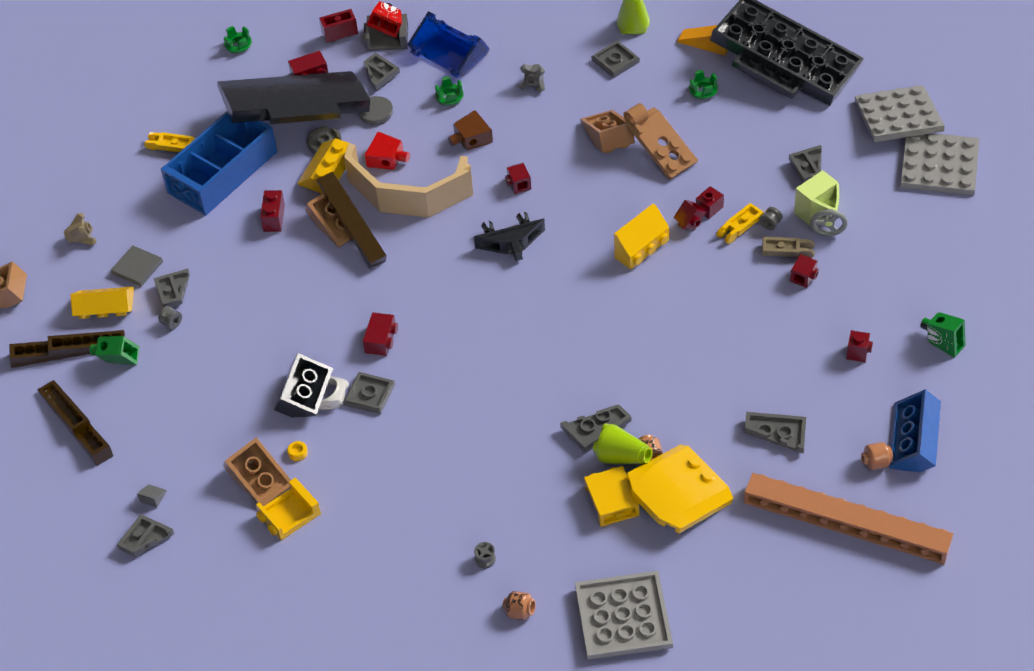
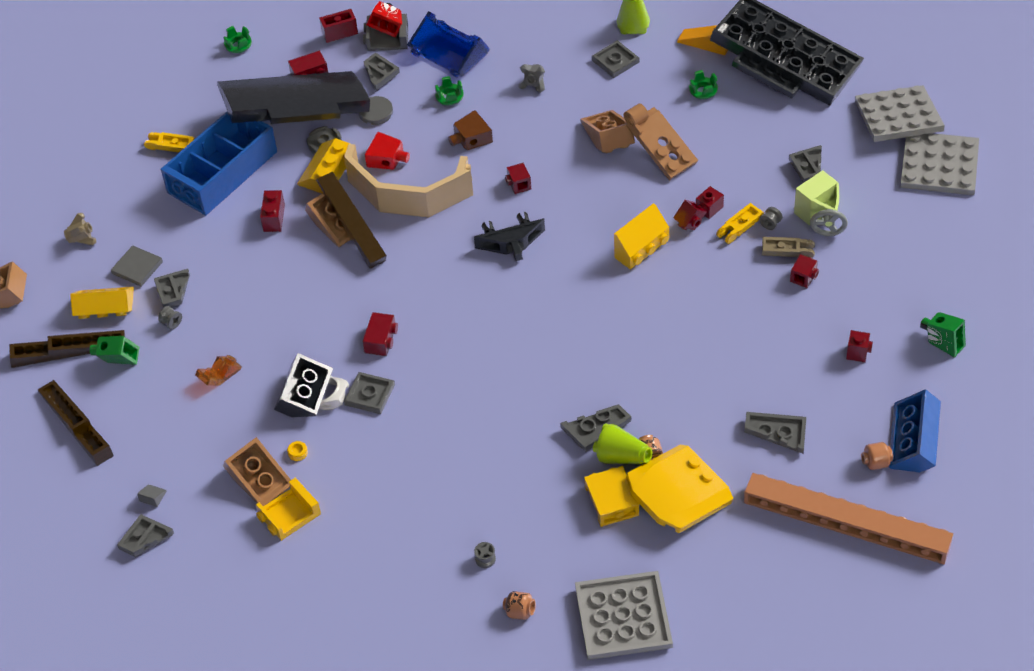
(221, 371): none -> clear orange slope

